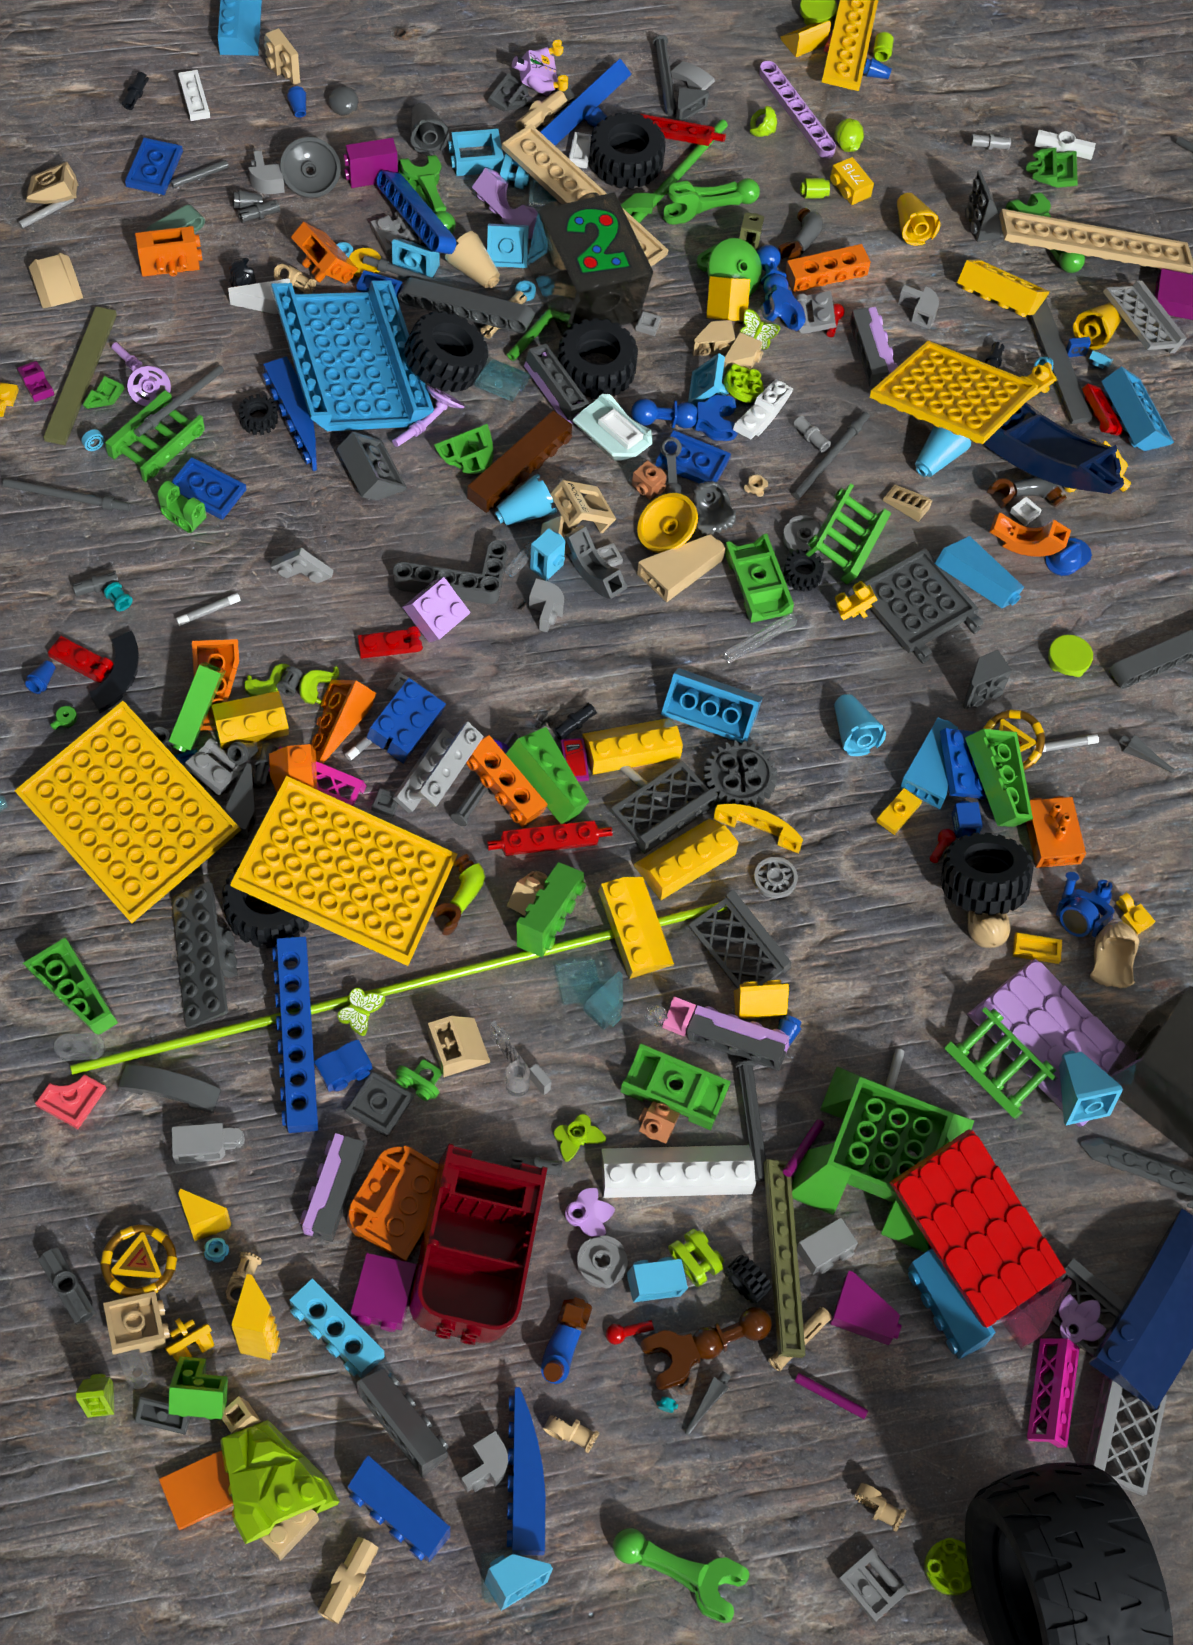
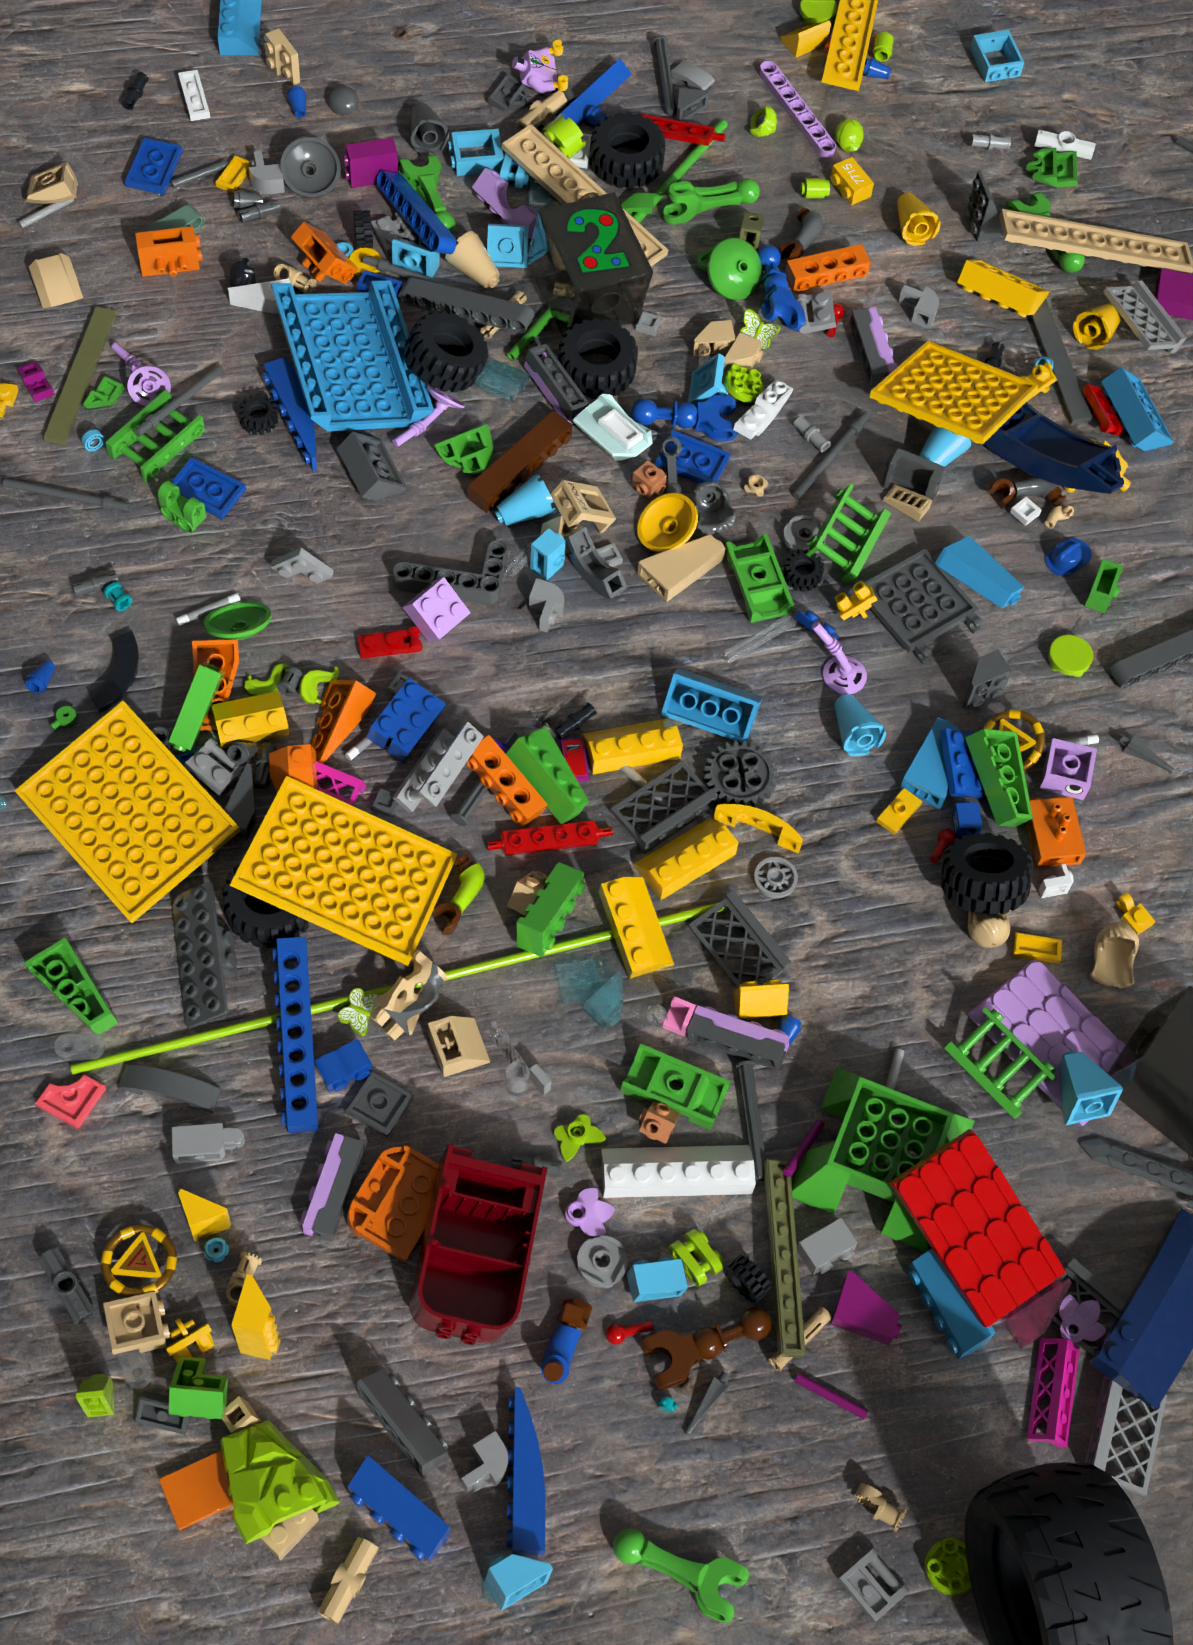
(80, 659): red plate -> none
(233, 174): none -> yellow tile
(238, 620): none -> bright green dish
(314, 1296): medium azure brick -> none
(363, 229): none -> black tyre
(383, 1292): magenta brick -> none
(402, 1003): none -> tan hips
(425, 1089): bright green bracket -> none
(527, 288): medium azure tile -> none
(564, 135): none -> lime brick
(576, 1433): tan connector -> none
(727, 298): yellow slope -> none
(809, 617): none -> blue plate
(844, 671): none -> lavender dish
(913, 473): none -> dark grey panel
(1001, 41): none -> medium azure window
(1030, 541): orange arch -> none
(1057, 884): none -> white bracket
(1058, 513): none -> tan arm
(1068, 769): none -> lavender brick
(1078, 346): blue tile -> none
(1081, 909): blue piece -> none
(1100, 359): medium azure plate -> none
(1104, 586): none -> bright green brick

